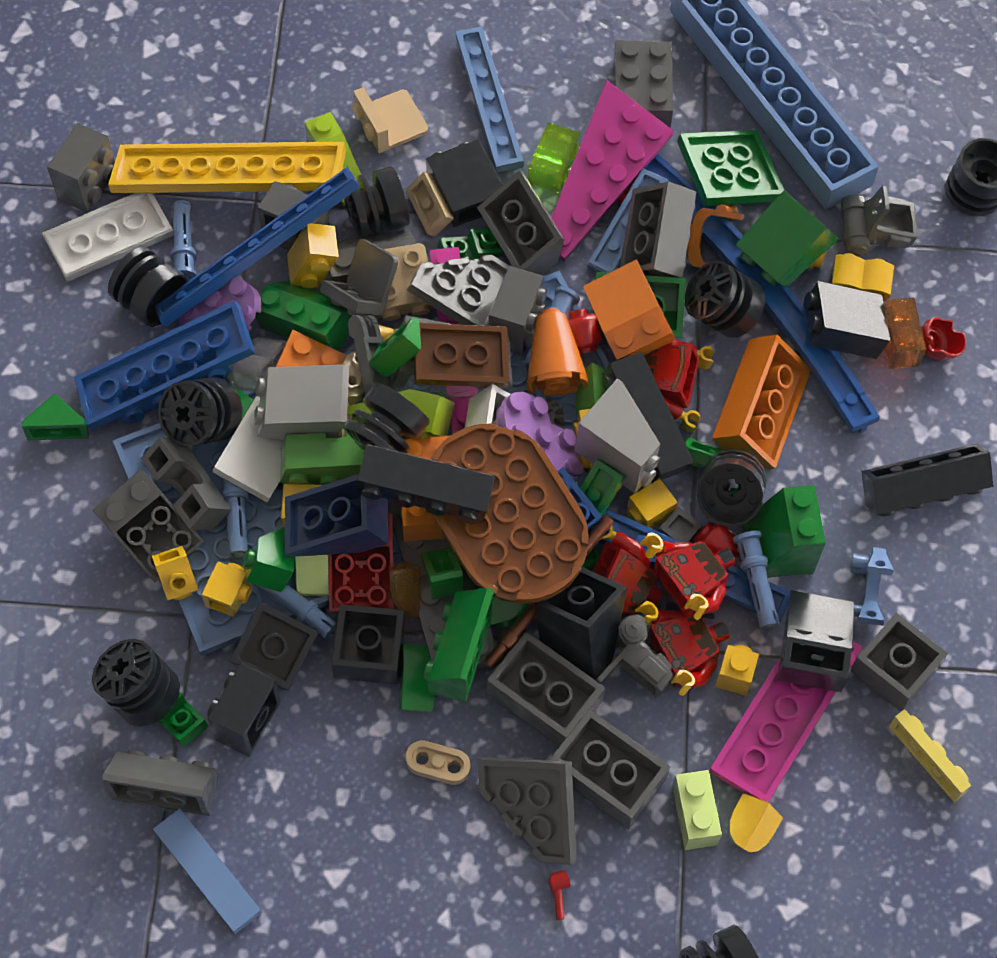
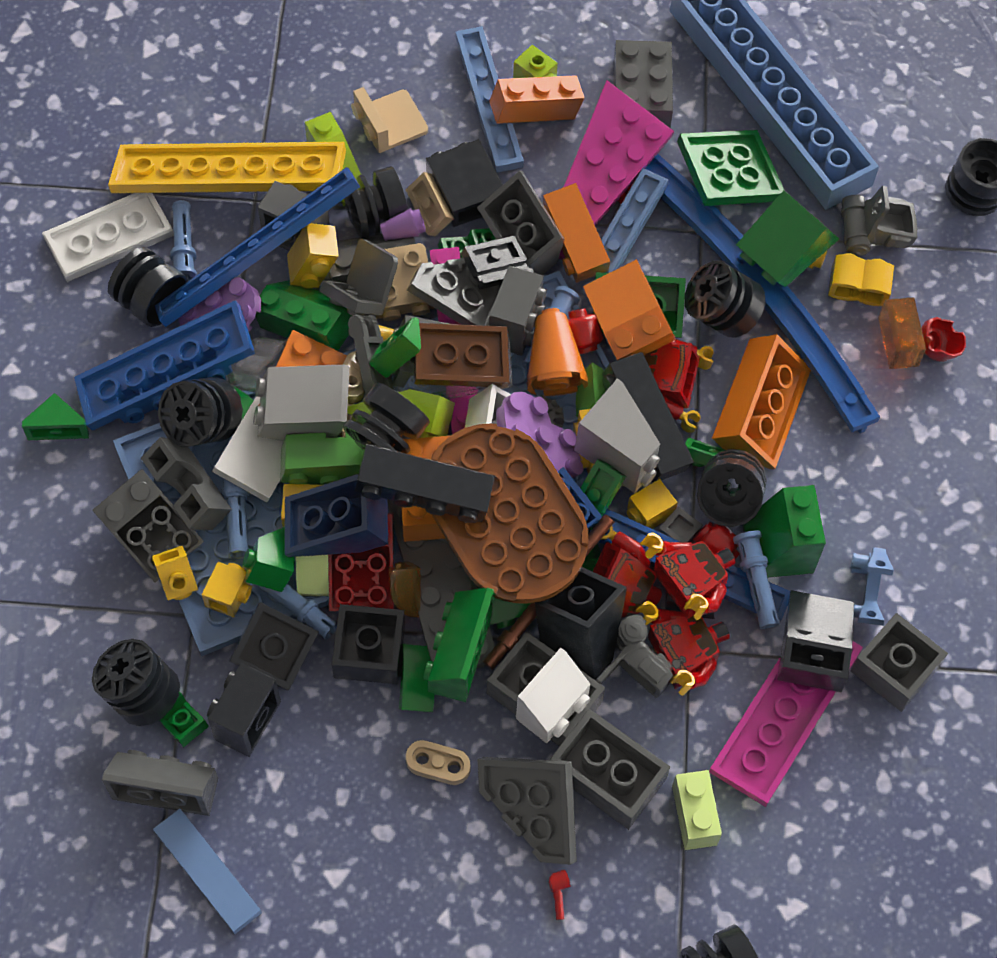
(82, 167): dark grey brick -> none
(404, 225): none -> medium lavender cone
(442, 572): green slope -> none
(491, 260): none -> plate
(534, 64): none -> lime brick
(536, 99): none -> orange brick
(553, 157): clear neon green brick -> none
(553, 697): none -> white slope
(582, 243): none -> orange brick
(659, 229): dark grey brick -> none
(696, 229): orange piece -> none
(737, 669): yellow brick -> none
(753, 823): yellow brick -> none
(846, 320): brick -> none
(927, 479): black brick -> none
(930, 755): light yellow plate -> none

